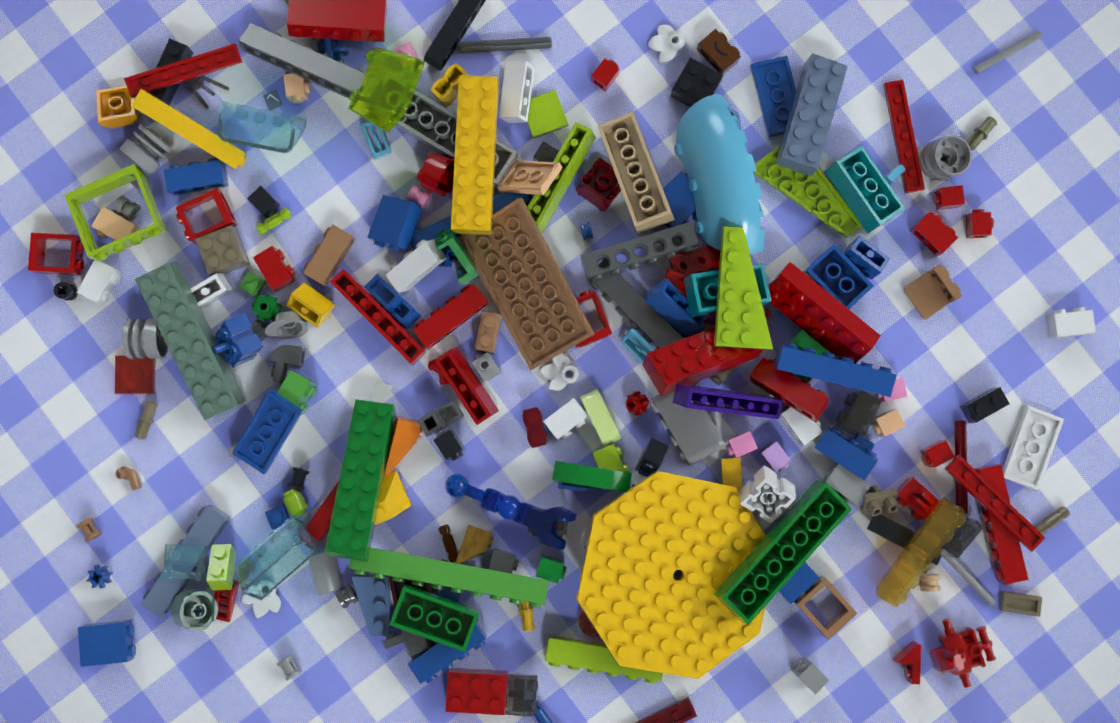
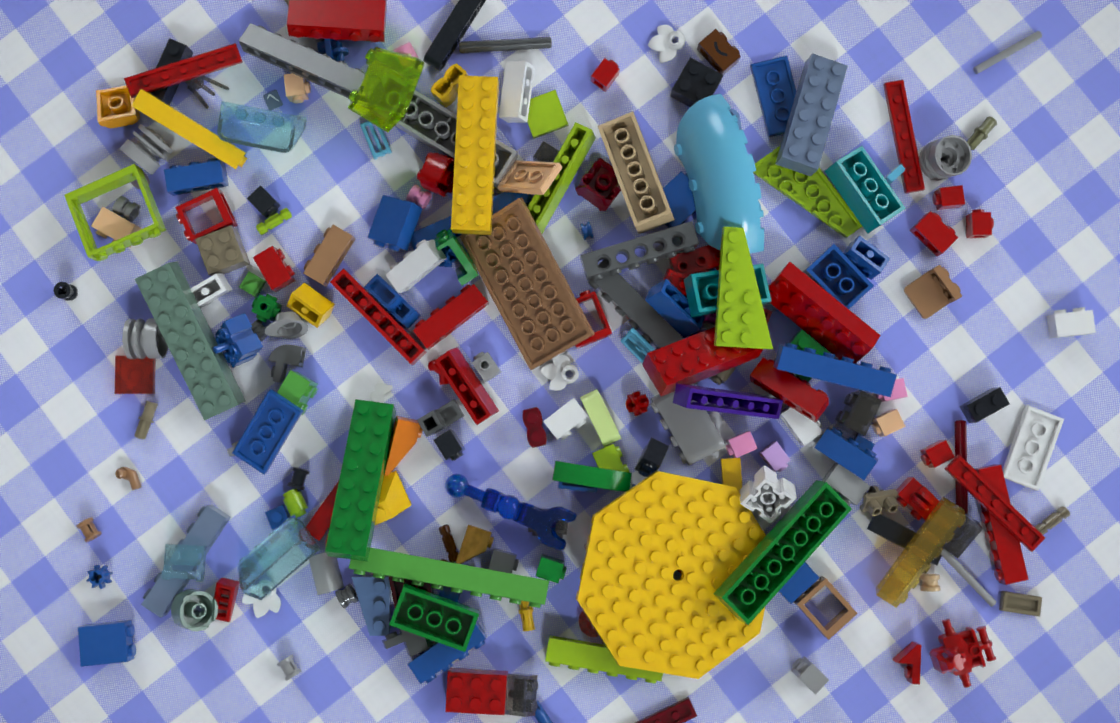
(37, 254): red window -> none
(99, 282): white brick -> none
(221, 567): lime brick -> none
(488, 332): medium nougat brick -> none

